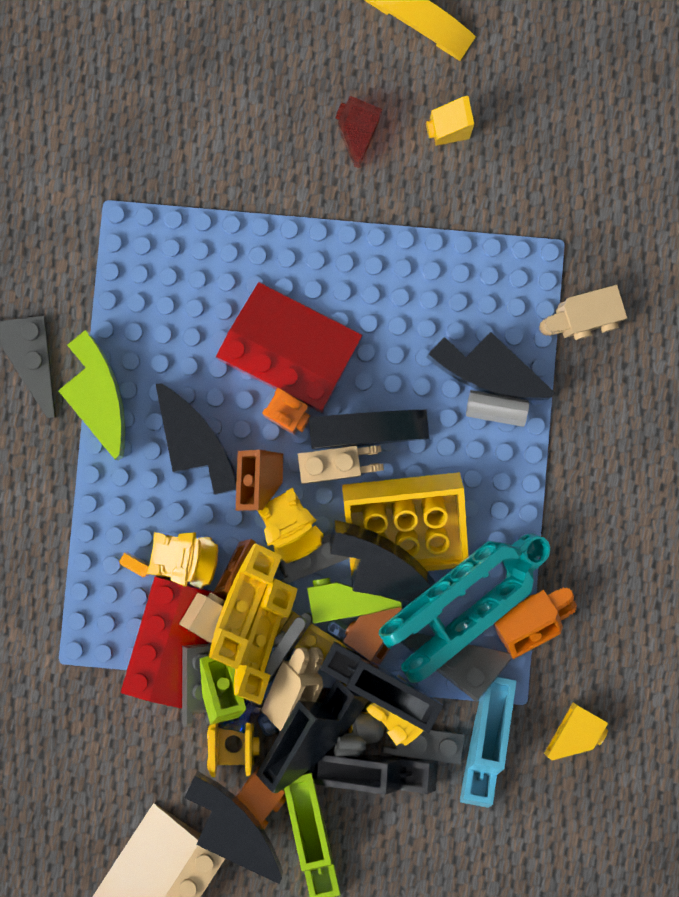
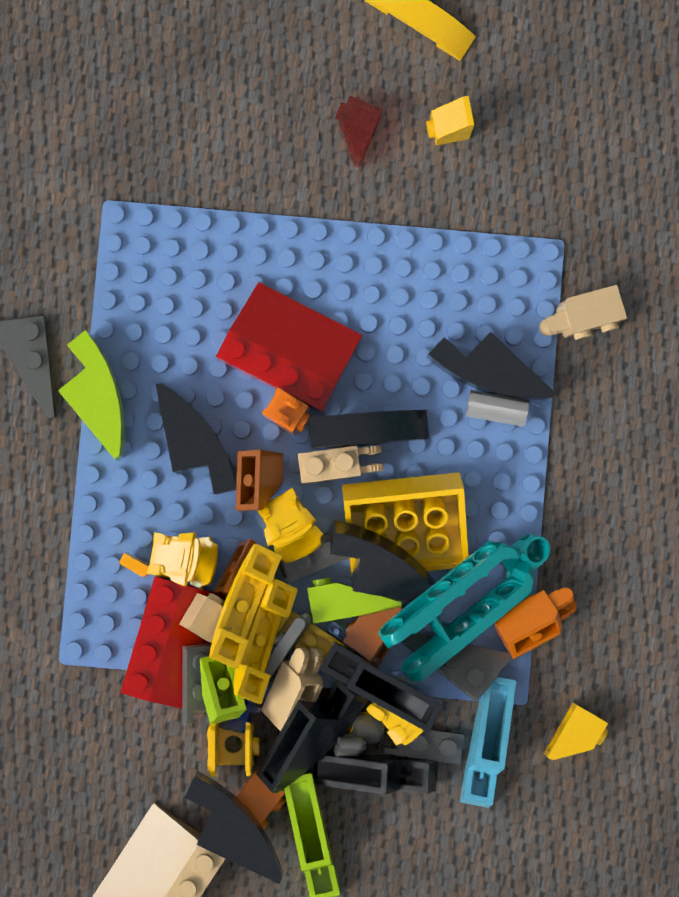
(266, 725): medium blue rock -> none

